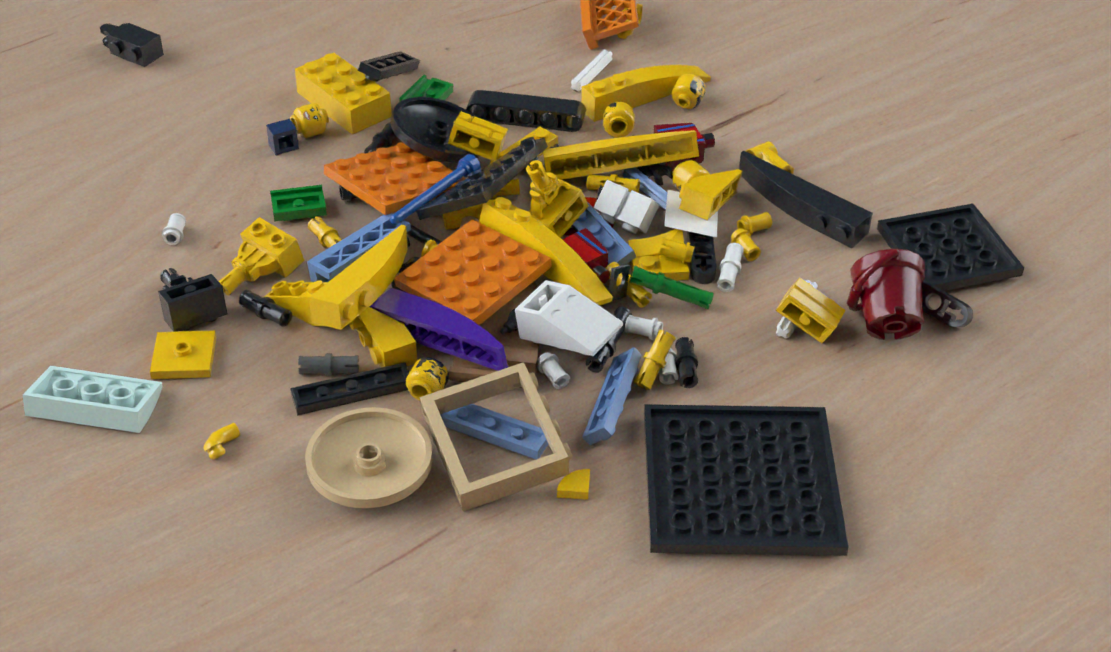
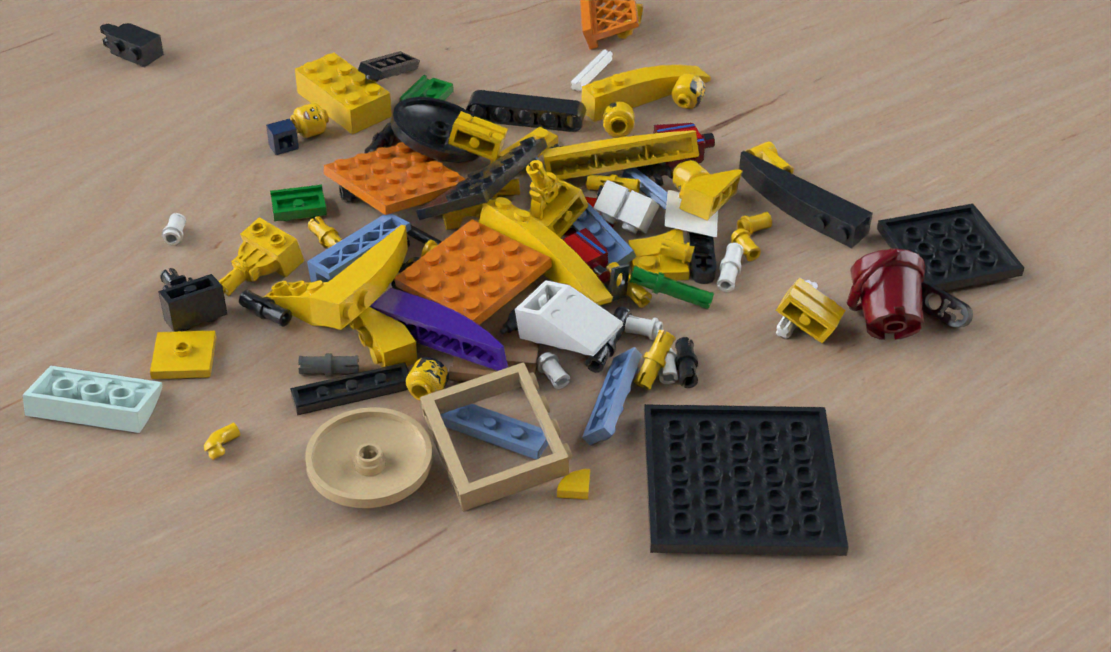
(465, 166): blue piece -> none

